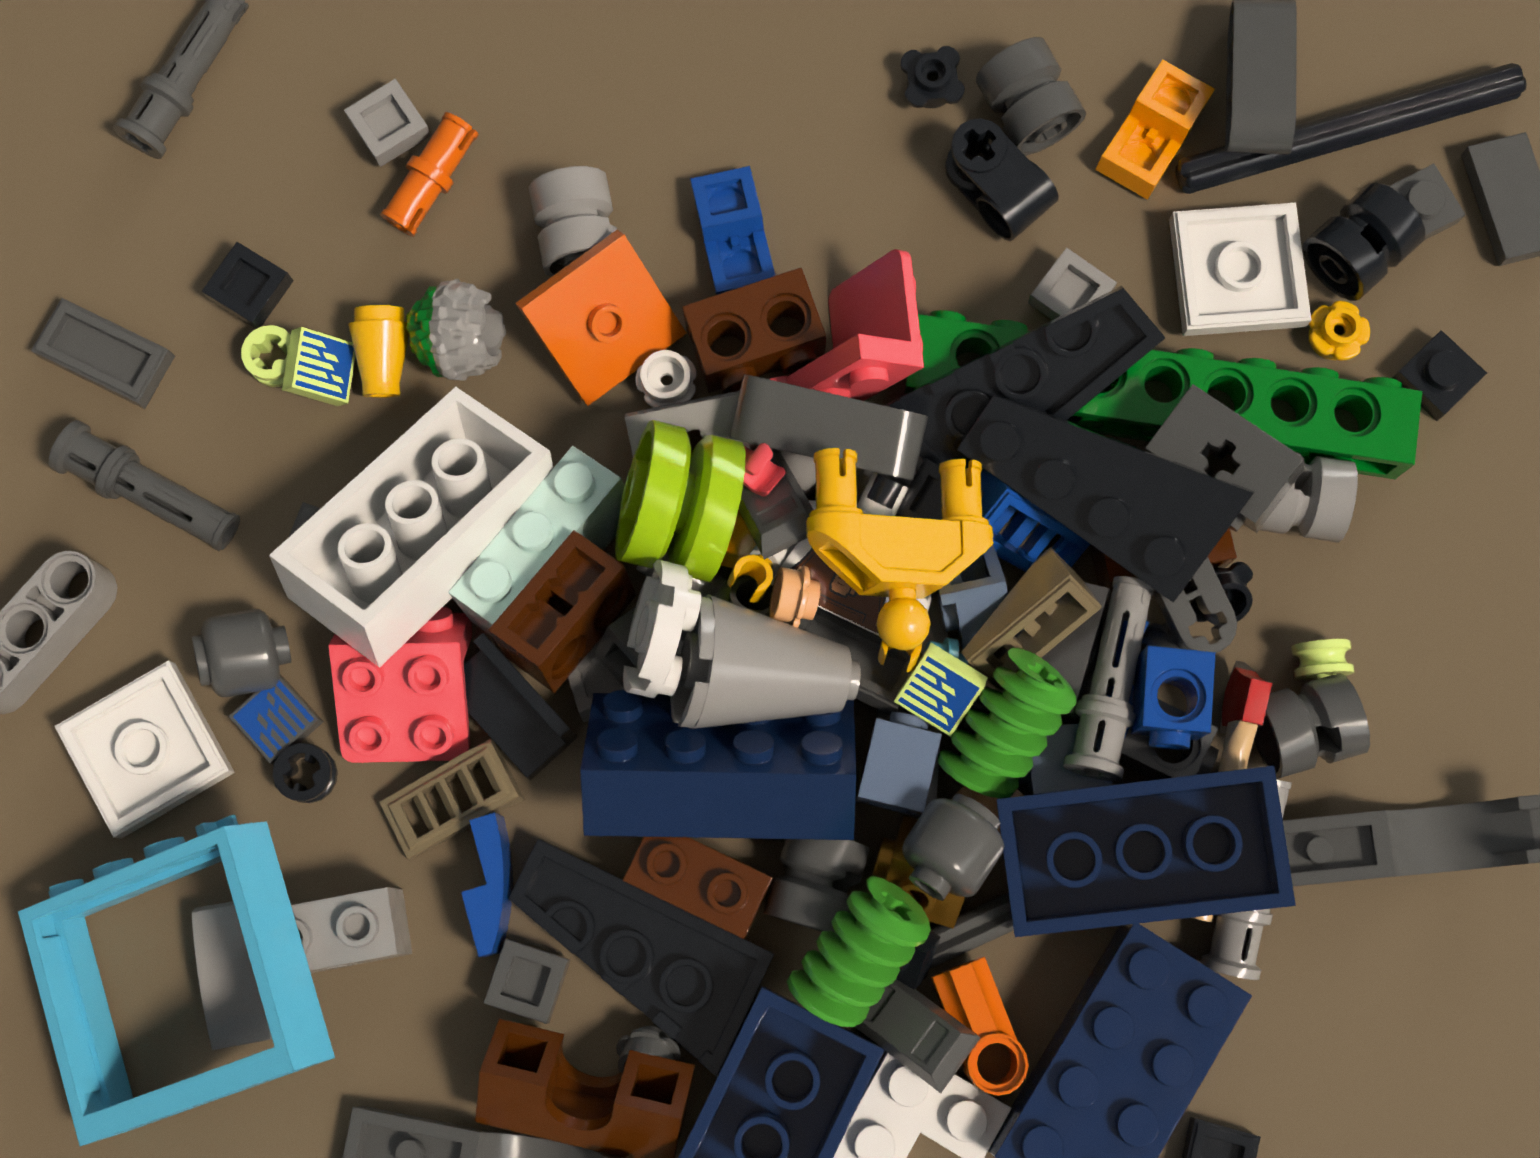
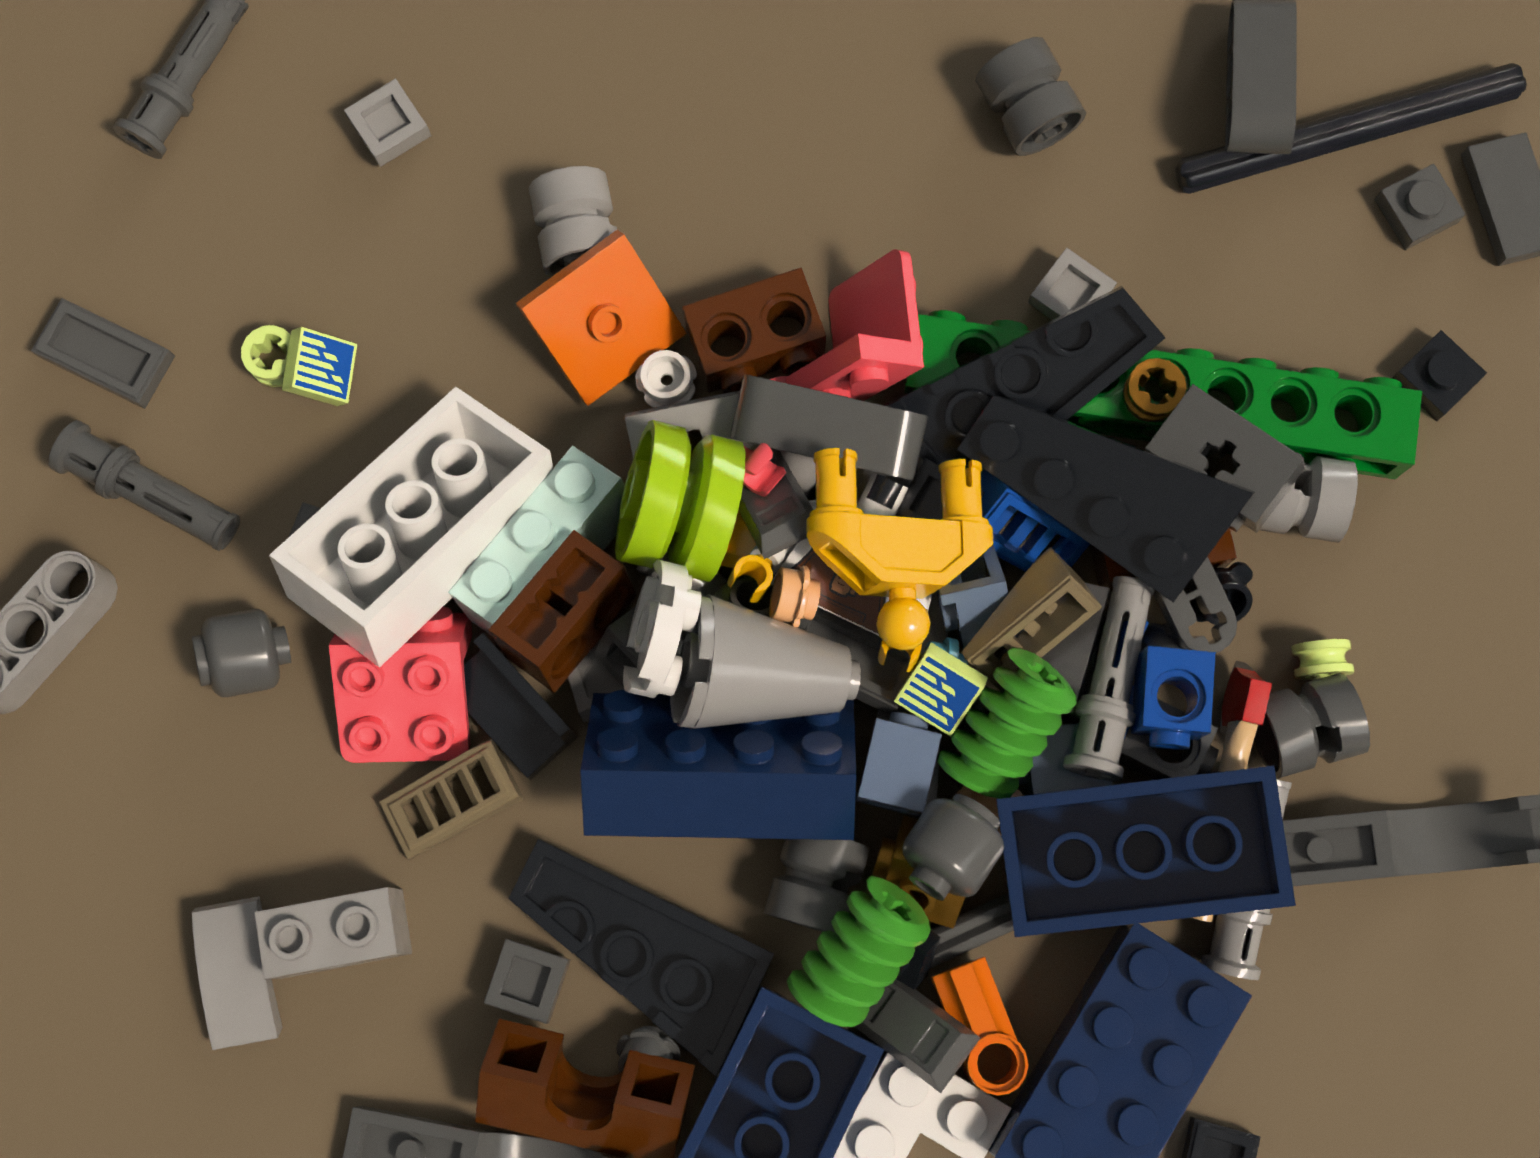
(77, 1002): medium azure window -> none
(144, 749): white plate -> none
(247, 285): black plate -> none
(275, 719): tile -> none
(286, 767): black bush -> none
(379, 348): yellow cone -> none
(429, 174): orange pin -> none
(456, 330): light grey piece -> none
(489, 904): blue slope -> none
(700, 881): reddish brown brick -> none
(732, 229): blue slope -> none
(928, 93): black plate -> none
(1002, 187): black piece -> none
(1155, 129): light orange slope -> none
(1169, 379): none -> pearl gold bush
(1239, 269): white plate -> none
(1327, 342): yellow plate -> none
(1369, 236): black wheel -> none

